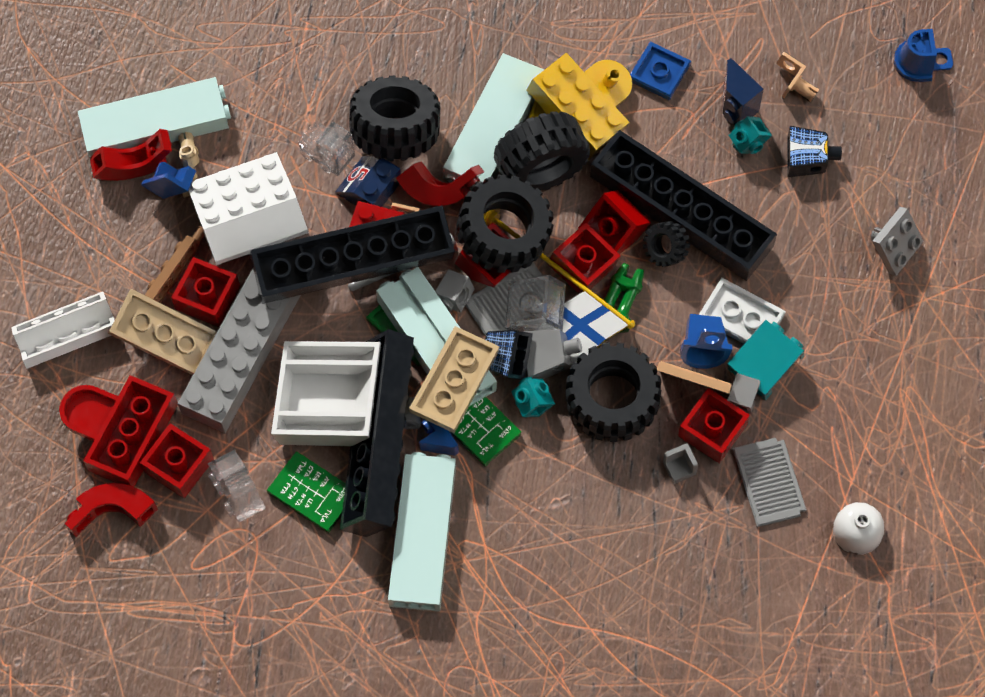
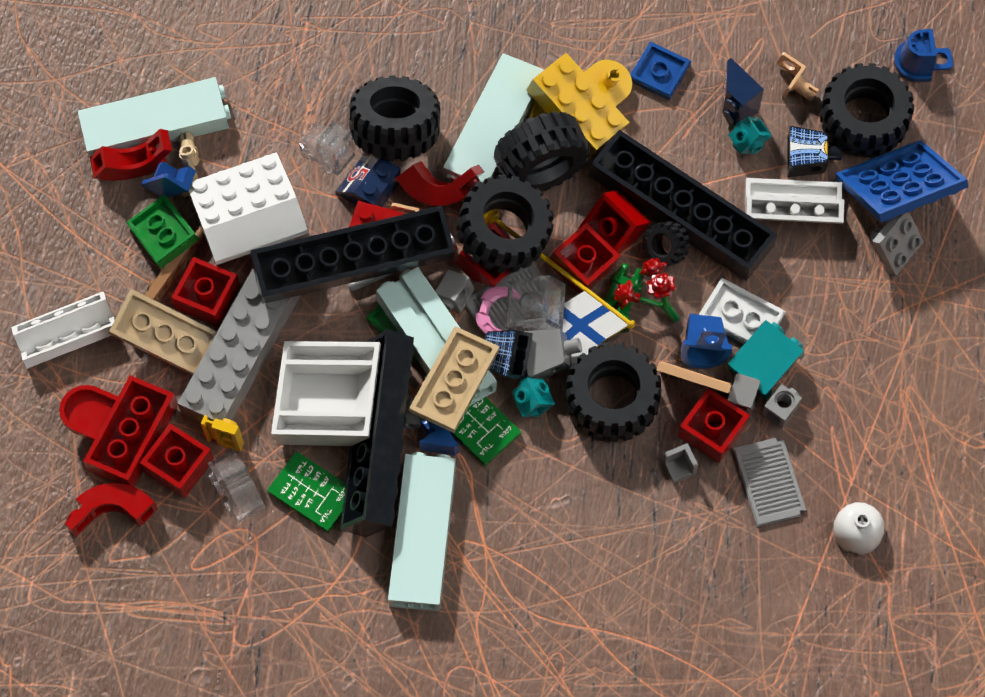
(162, 231): none -> green tile
(224, 432): none -> yellow plate
(490, 296): none -> bright pink piece
(659, 286): none -> red plant
(780, 415): none -> light grey brick
(794, 200): none -> white slope
(873, 84): none -> black tyre
(901, 180): none -> blue plate

